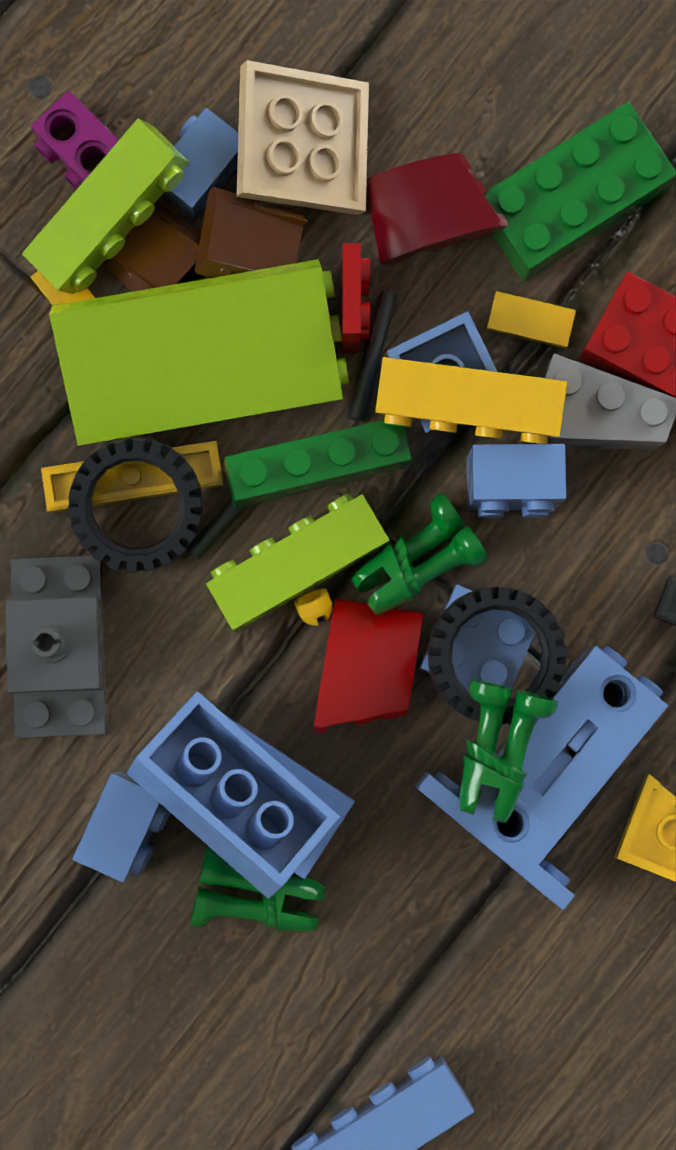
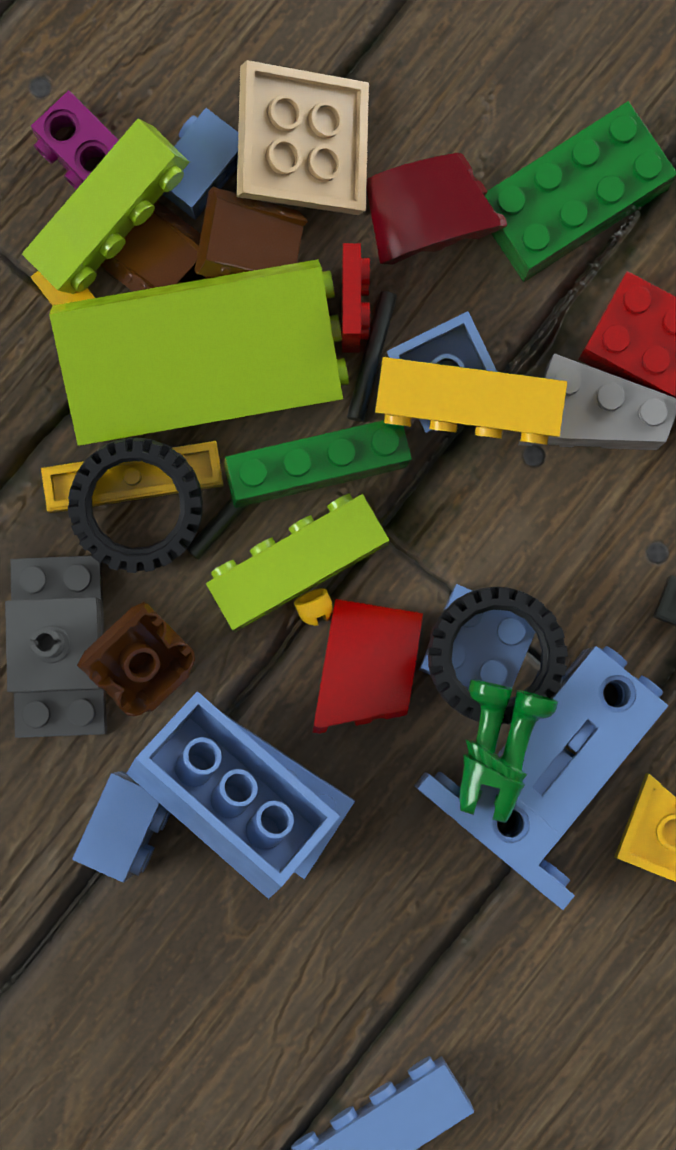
(138, 660): none -> reddish brown slope
(271, 911): green piece -> none
(398, 560): green piece -> none
(515, 479): medium blue brick -> none
(531, 320): yellow piece -> none

